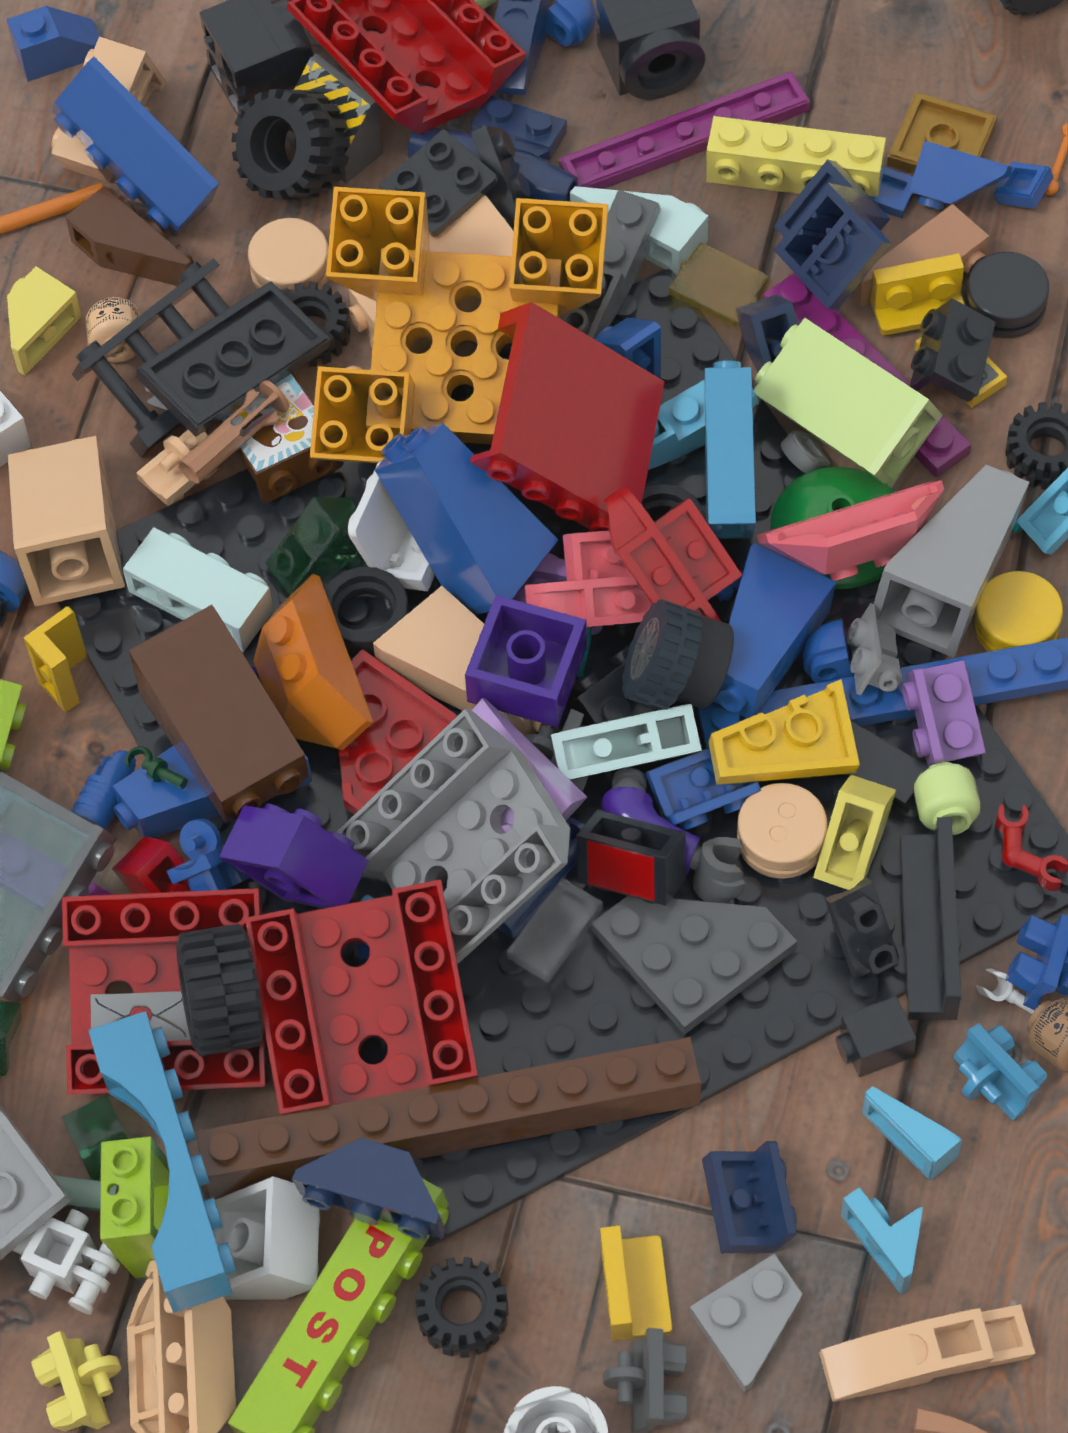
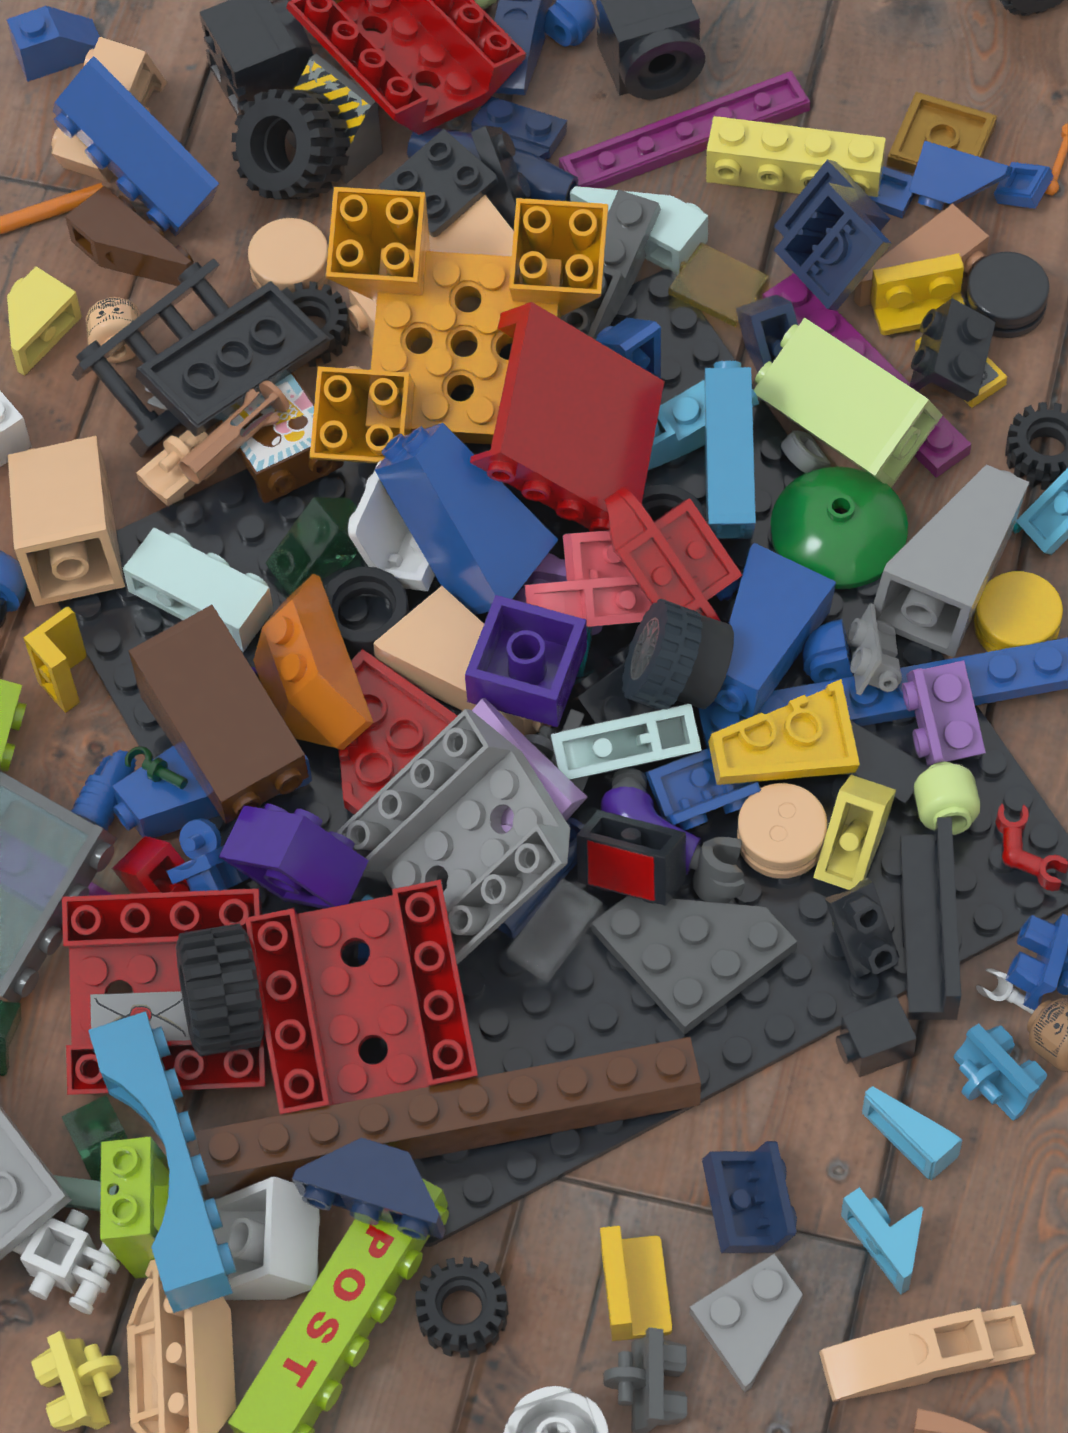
(857, 533): coral wedge -> none

